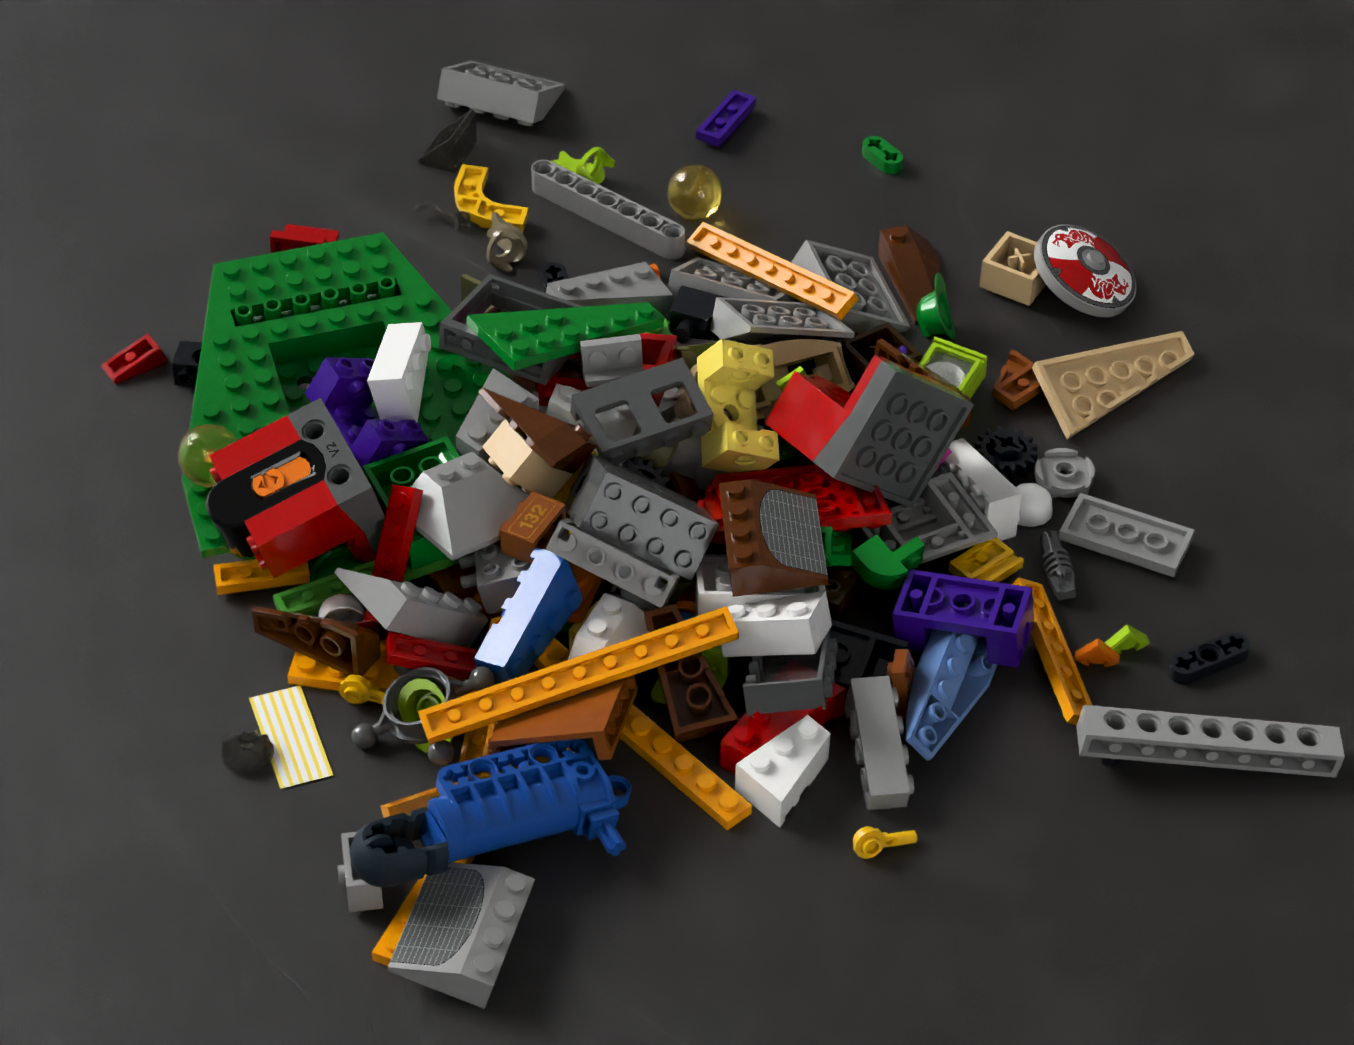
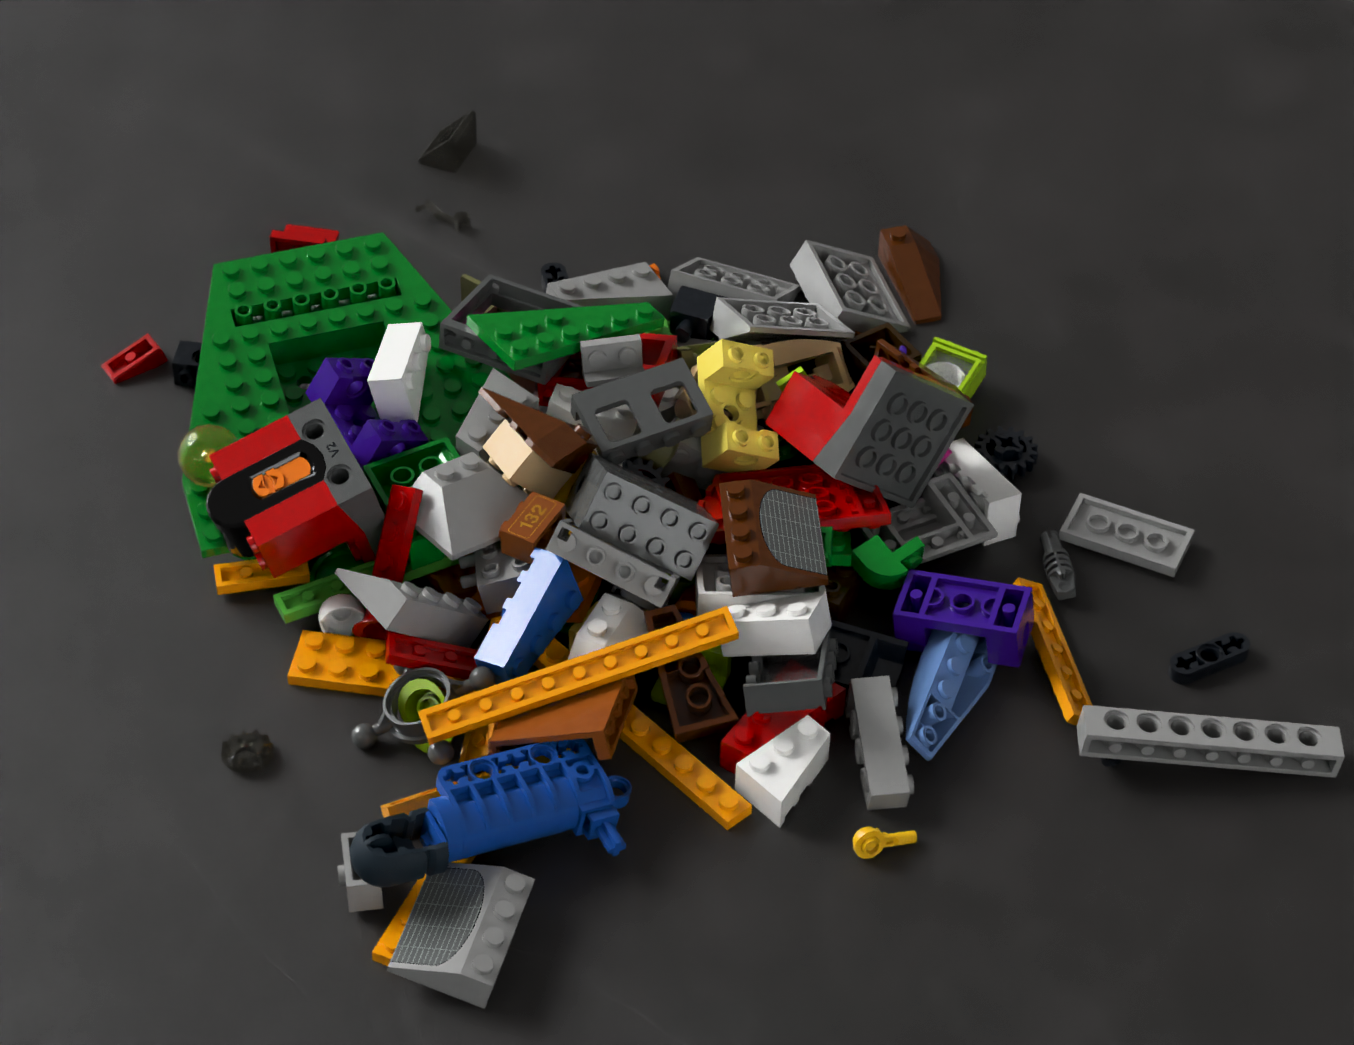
(295, 740): sticker -> none
(326, 640): reddish brown wedge -> none
(358, 690): yellow plate -> none
(470, 198): yellow plate -> none
(498, 92): light grey slope -> none
(509, 239): dark tan hair -> none
(590, 171): lime hair -> none
(608, 209): light grey beam -> none
(694, 192): clear yellow piece -> none
(726, 118): dark purple plate -> none
(773, 271): light orange plate -> none
(882, 154): green beam -> none
(902, 674): dark orange wing -> none
(934, 312): green piece -> none
(987, 561): yellow plate -> none
(1012, 269): tan brick -> none
(1016, 382): dark orange wing -> none
(1035, 505): white hair -> none
(1079, 472): light grey plate -> none
(1085, 270): dish -> none
(1097, 653): orange tile -> none
(1099, 380): tan wing -> none
(1127, 639): lime tile -> none

